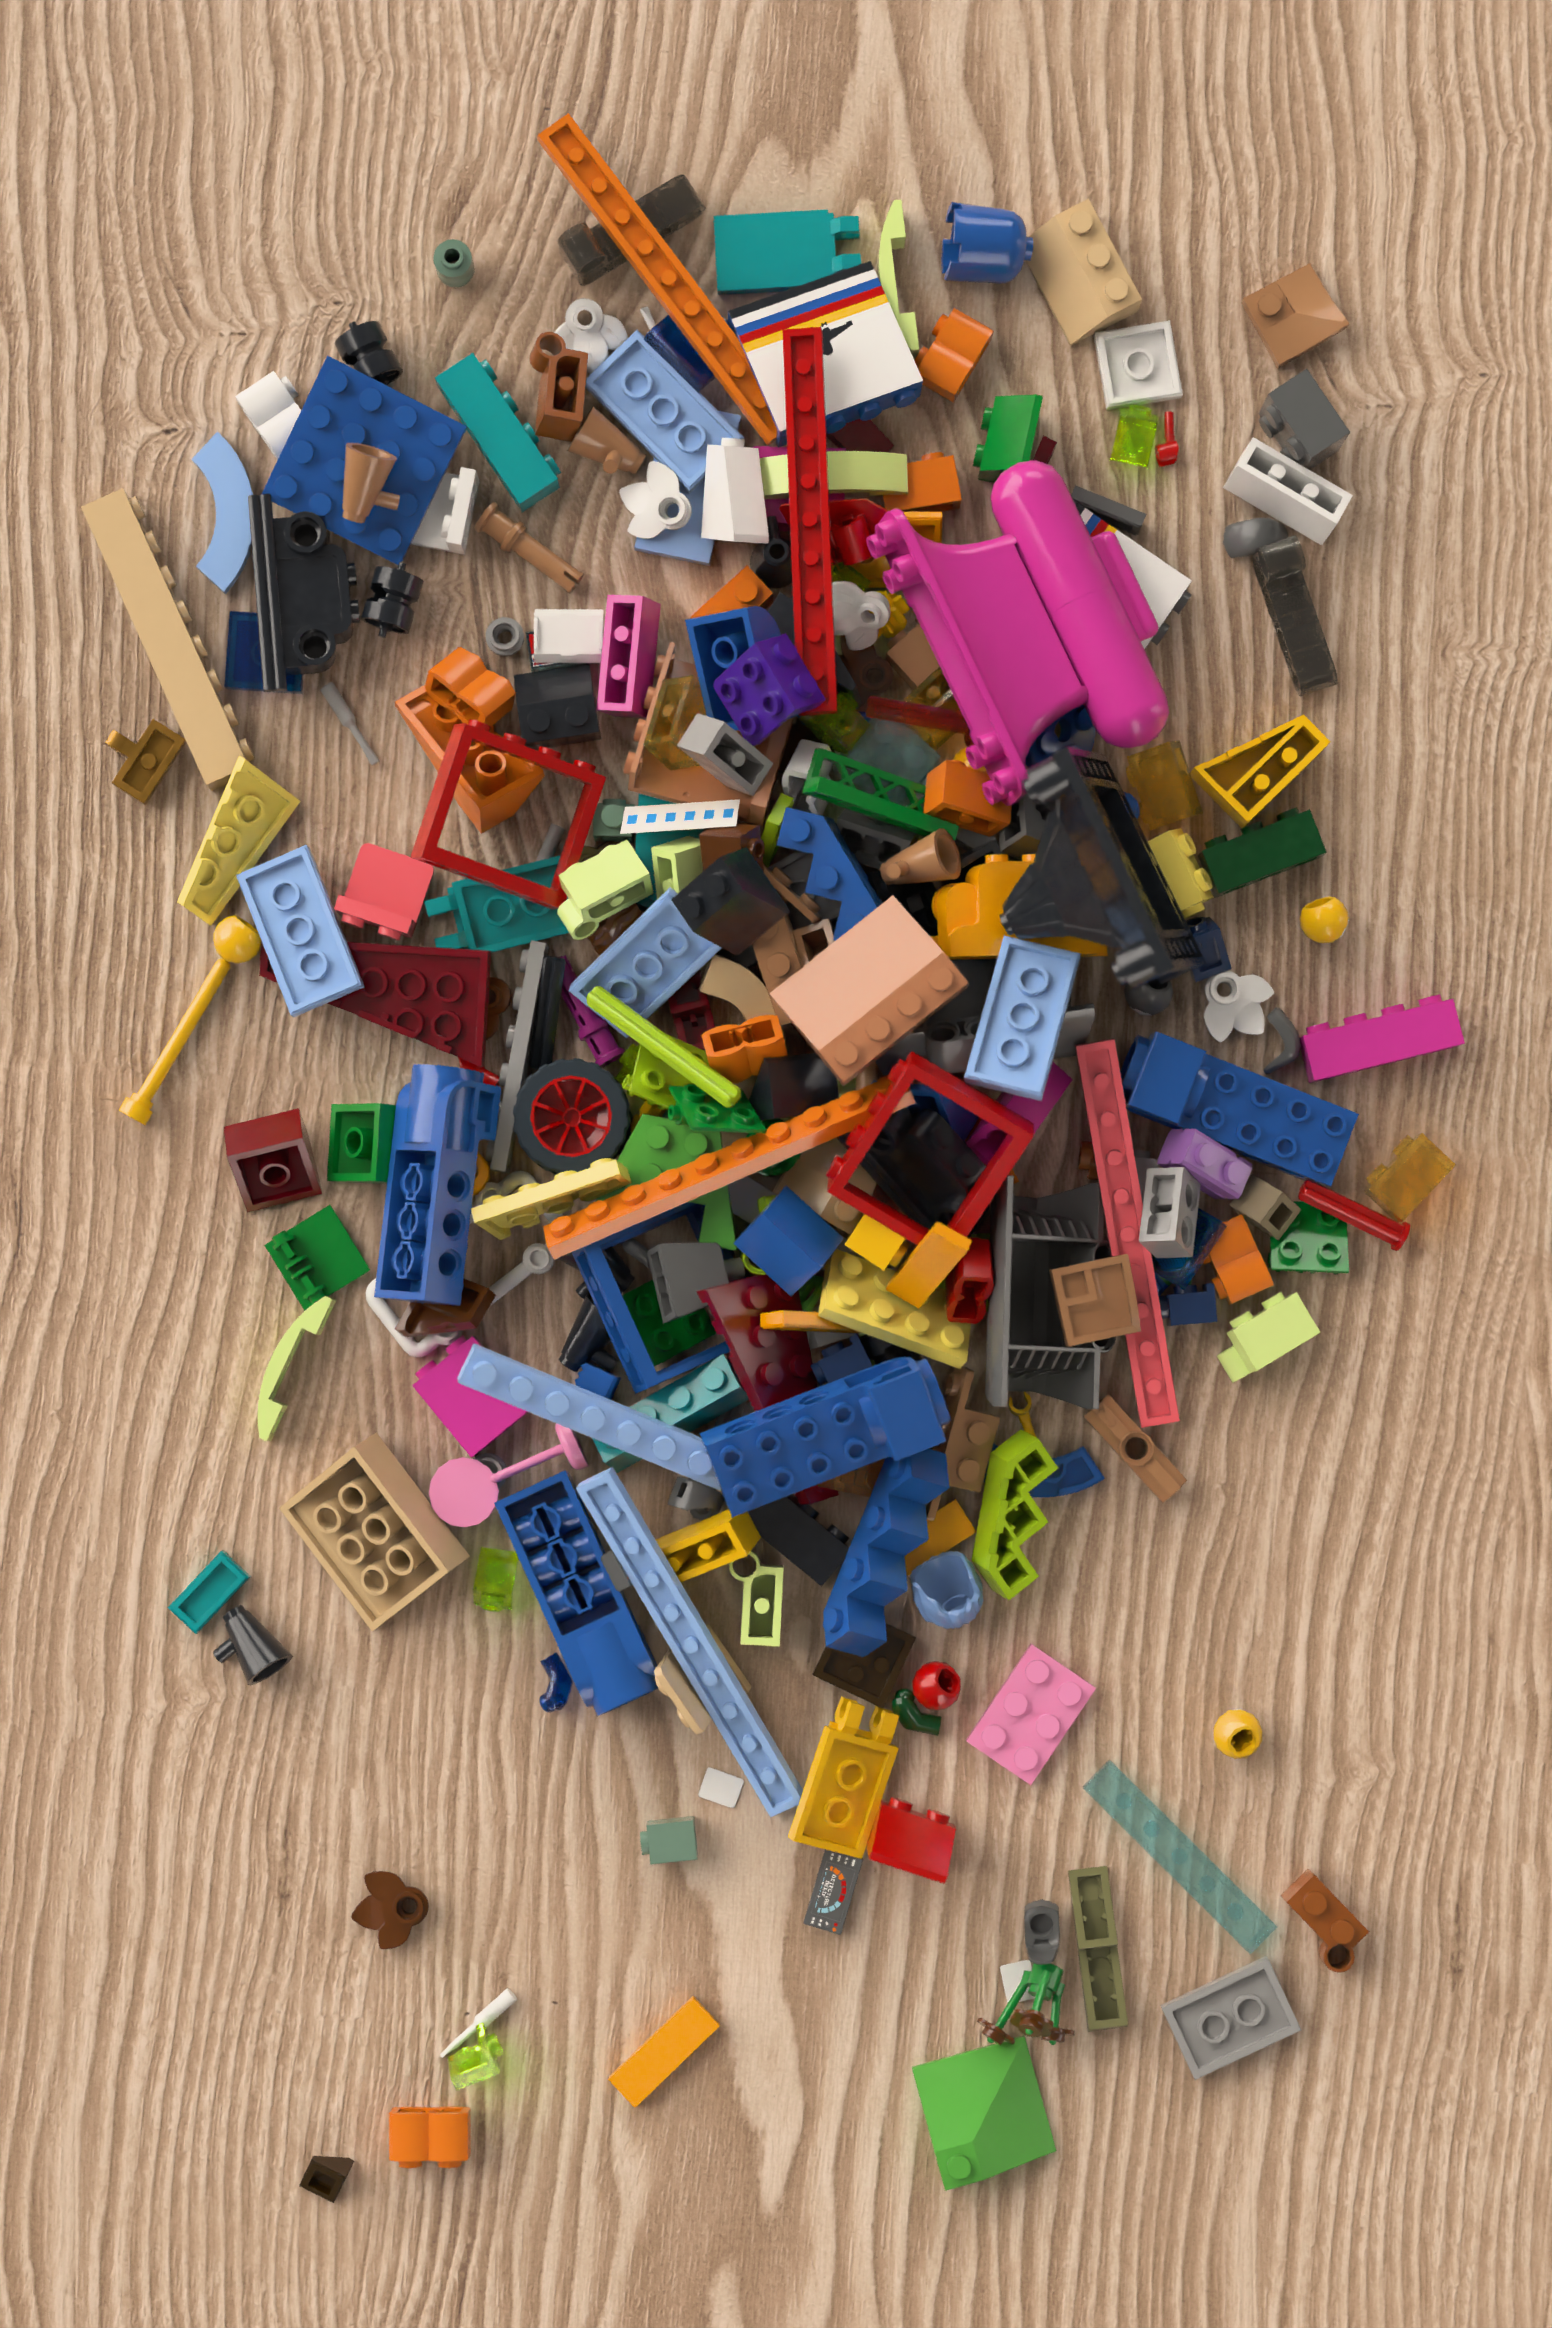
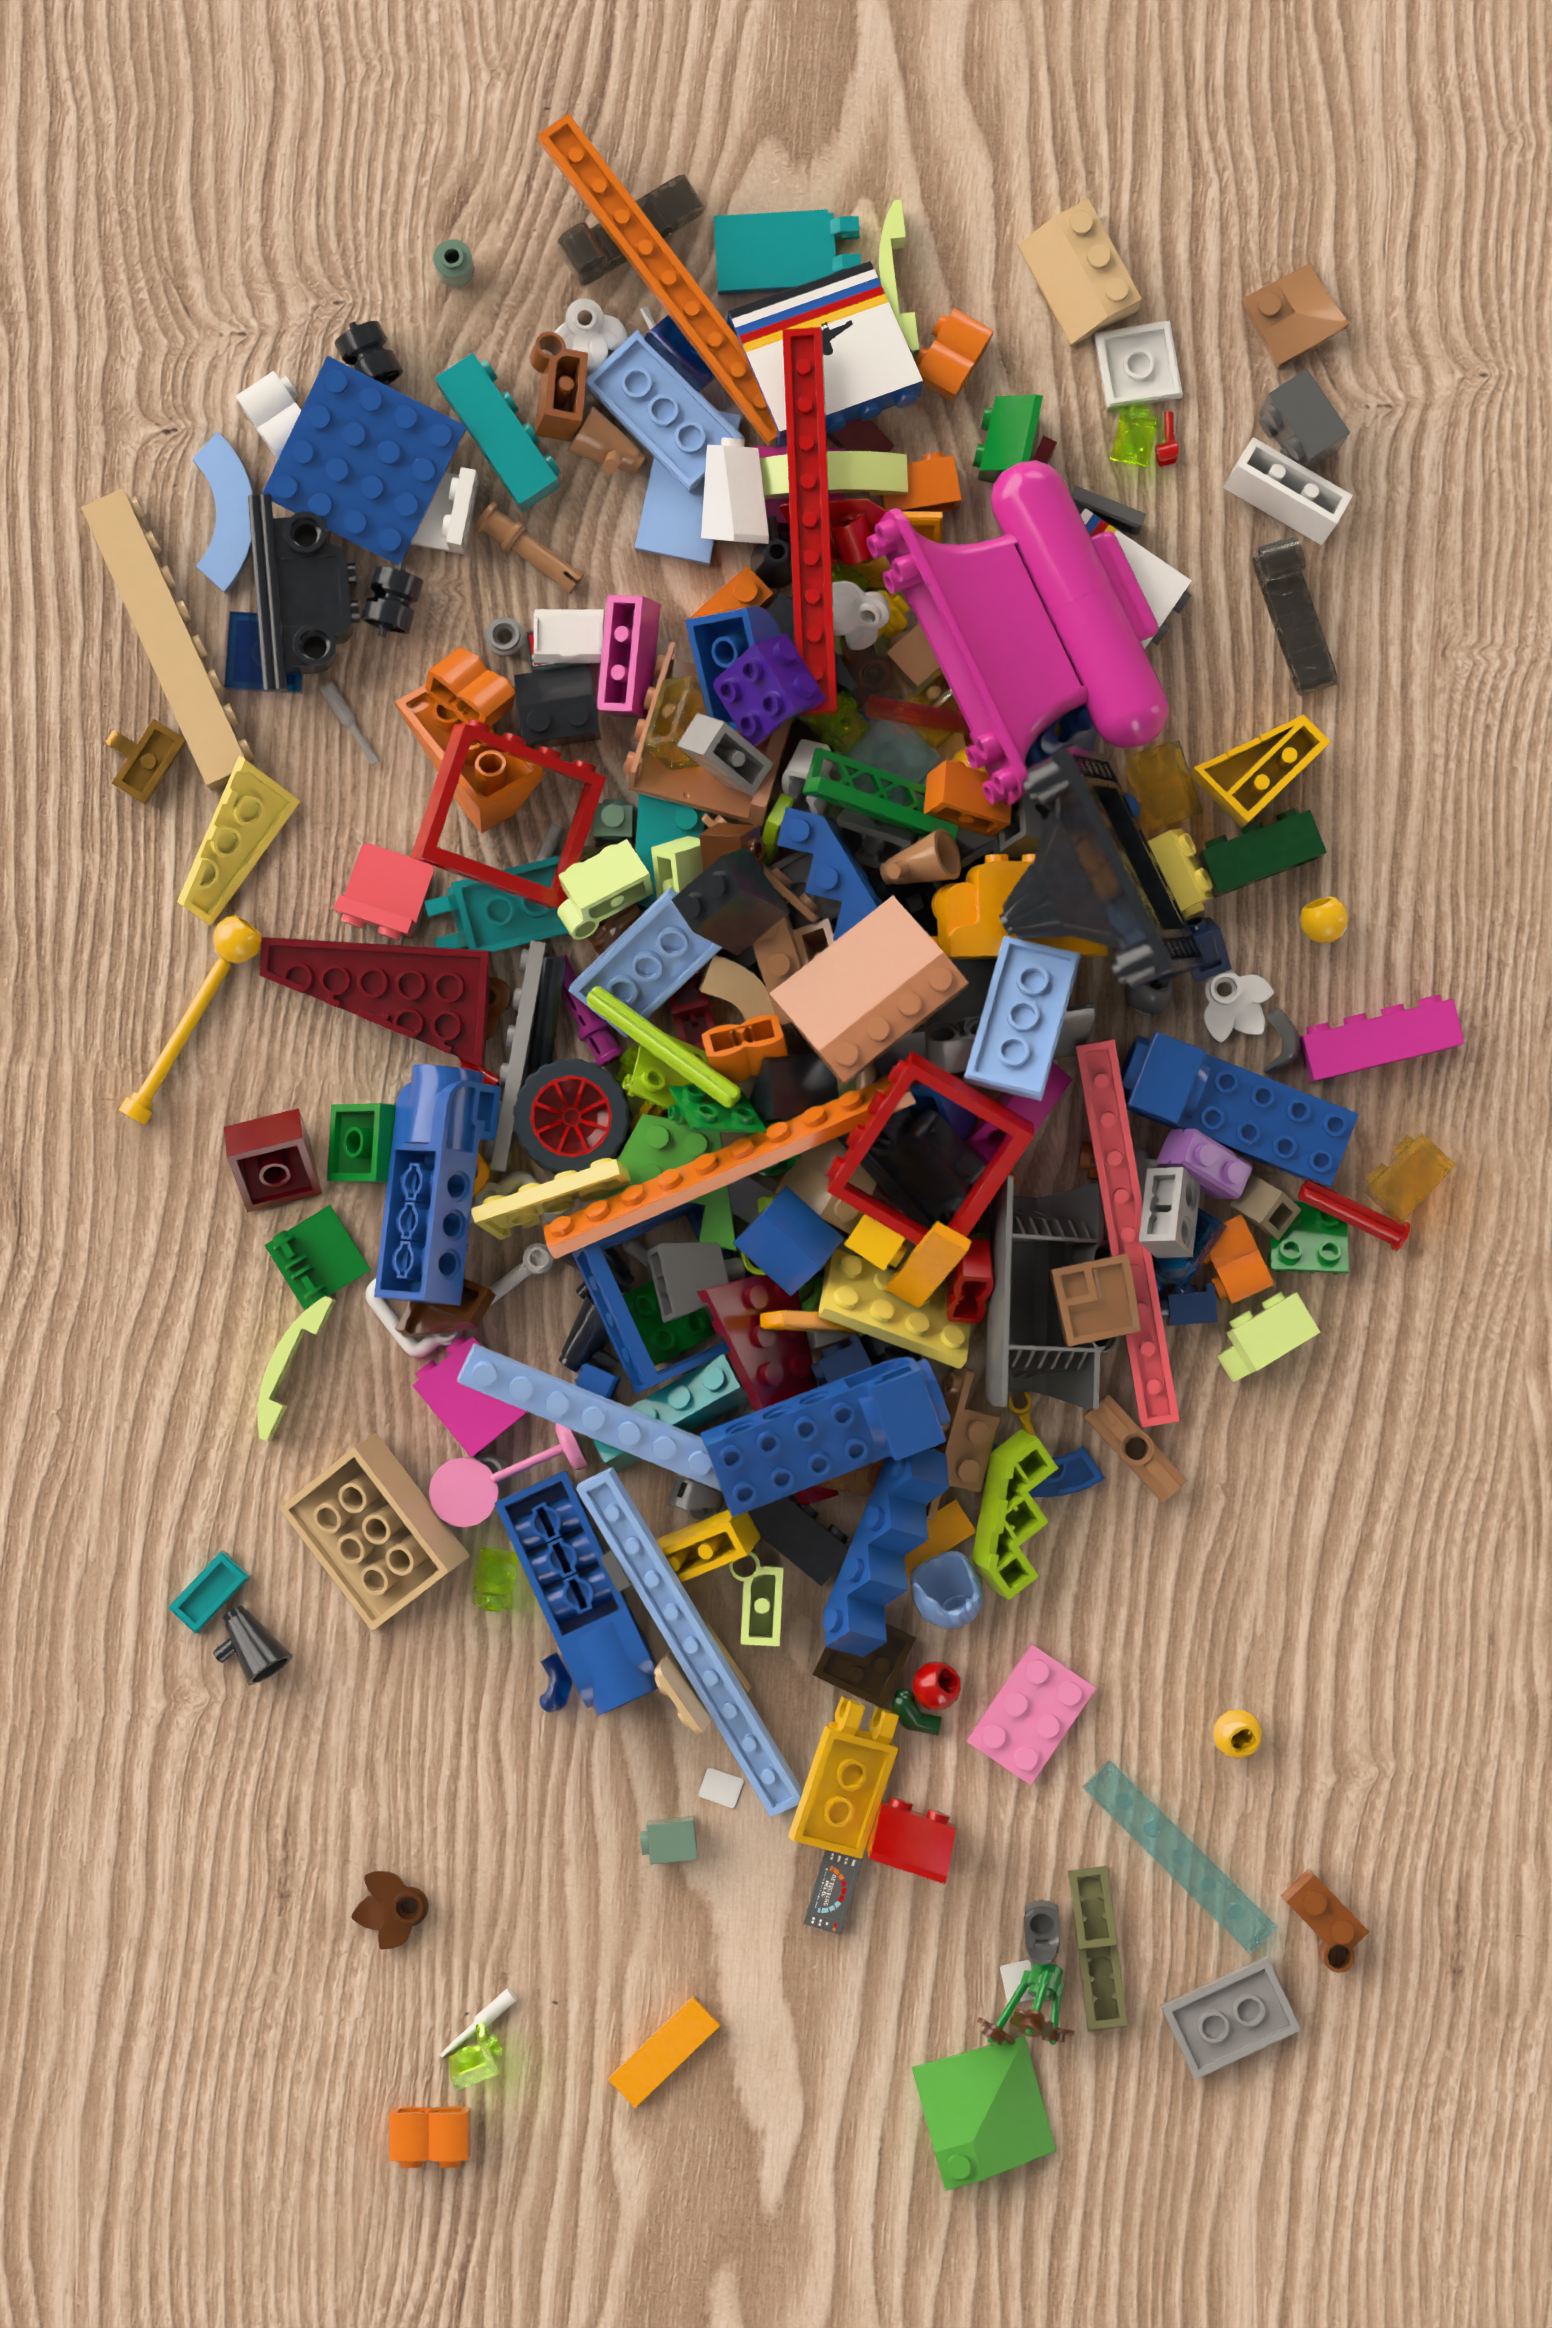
(300, 931): light blue tile -> none
(326, 2176): dark brown slope -> none
(363, 480): medium nougat piece -> none
(651, 500): white plate -> none
(680, 816): white sticker -> none
(984, 244): blue cylinder -> none
(1246, 536): dark grey hair -> none

